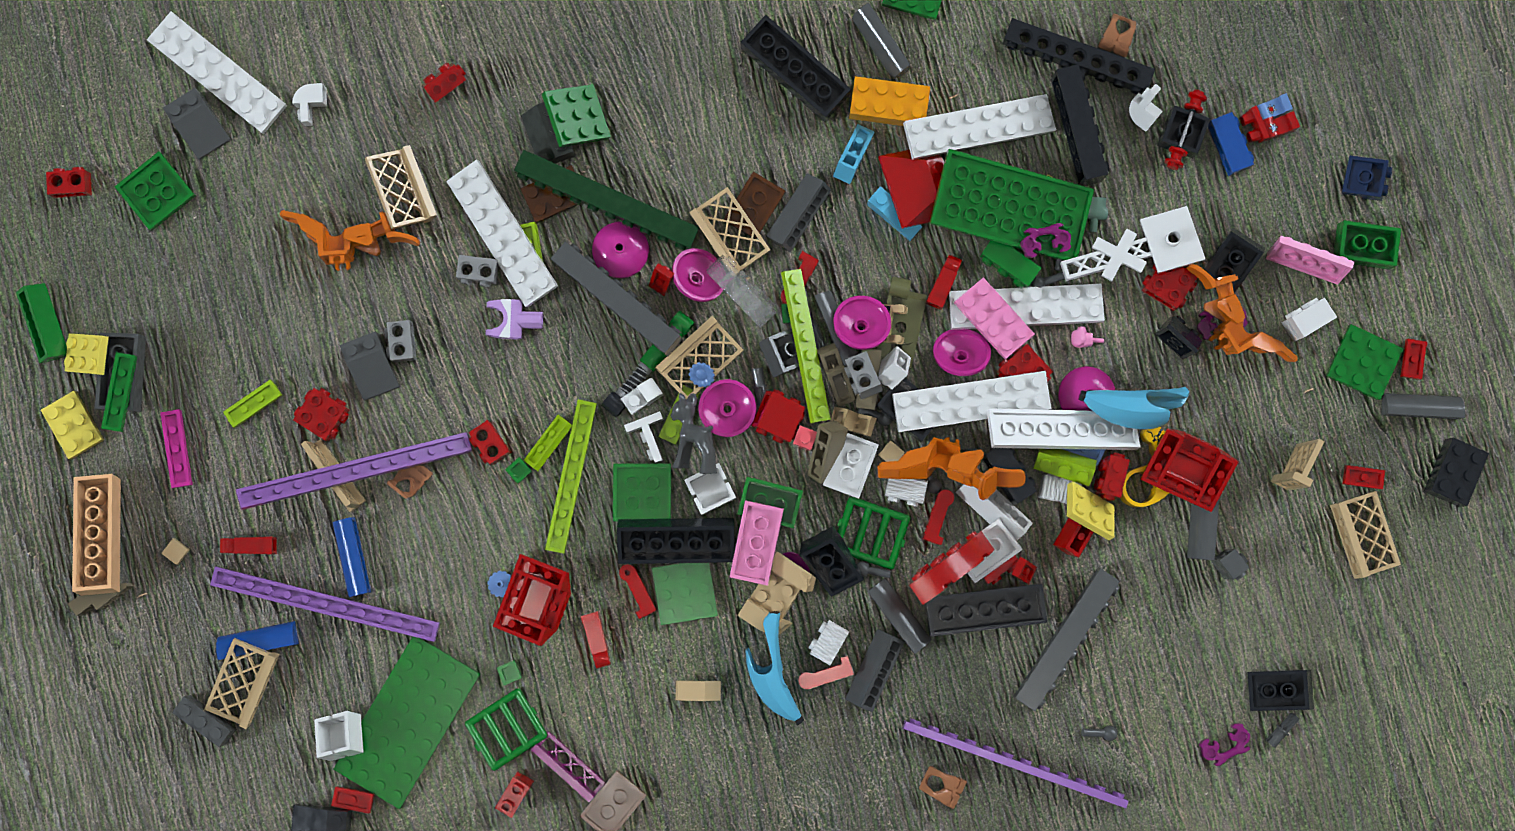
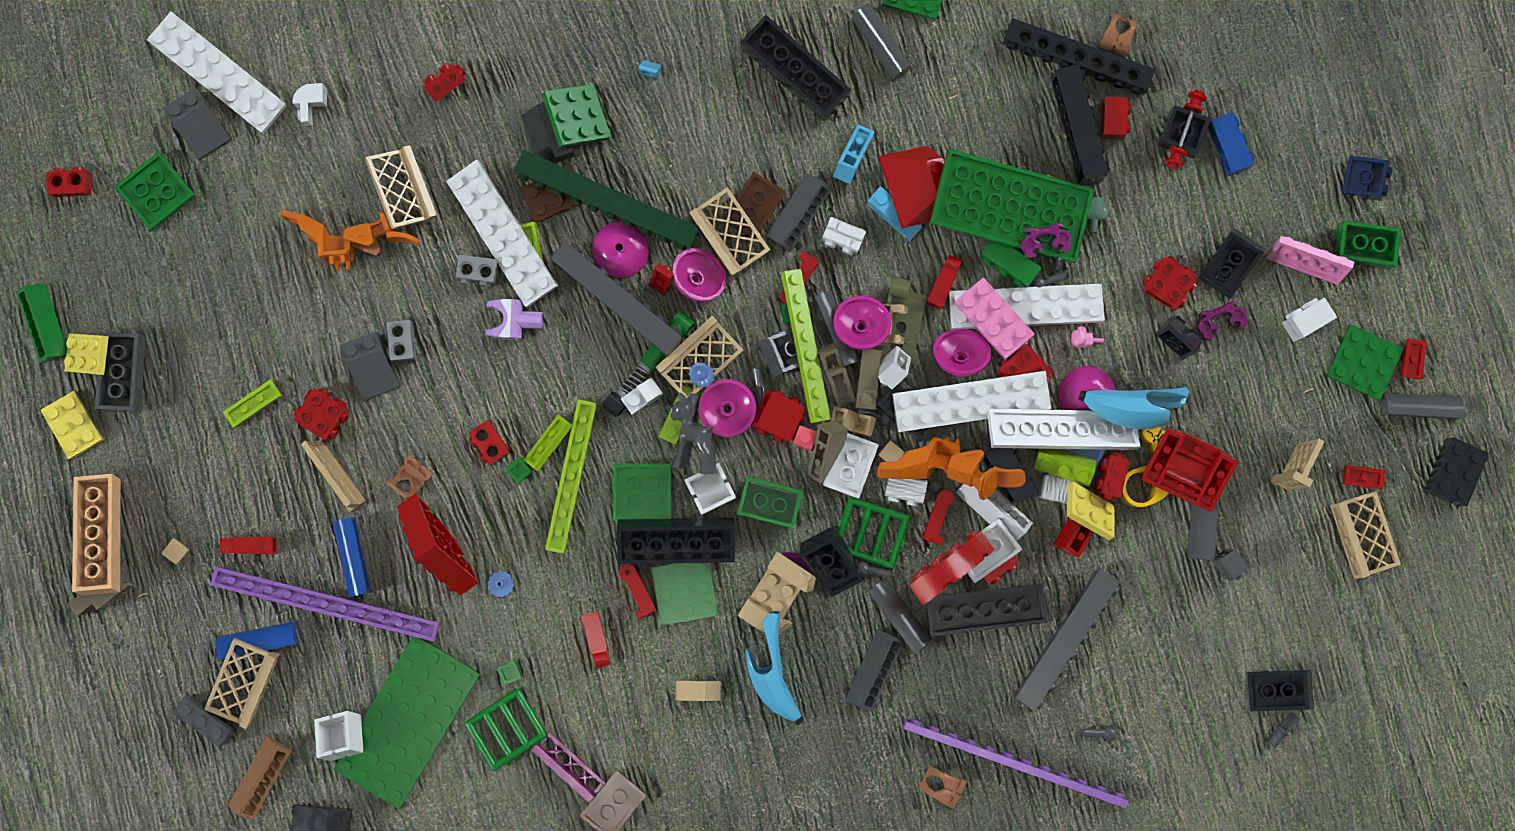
(119, 392): green plate -> none
(176, 448): dark pink plate -> none
(259, 778): none -> medium nougat brick
(352, 471): medium lavender plate -> none
(352, 799): red plate -> none
(435, 546): none -> red brick
(514, 794): red hips -> none
(534, 601): red slope -> none
(647, 435): white bracket -> none
(649, 69): none -> medium azure slope
(742, 292): clear brick -> none
(756, 542): bright pink plate -> none
(810, 680): leg -> none
(829, 642): white brick -> none
(843, 236): none -> white brick
(866, 374): light grey brick -> none
(888, 101): light orange brick -> none
(979, 126): white plate -> none
(1023, 570): red plate -> none
(1114, 118): none -> red brick
(1143, 110): white brick -> none
(1164, 253): white piece -> none
(1211, 753): magenta helmet -> none
(1230, 332): orange piece -> none
(1263, 121): red hips -> none

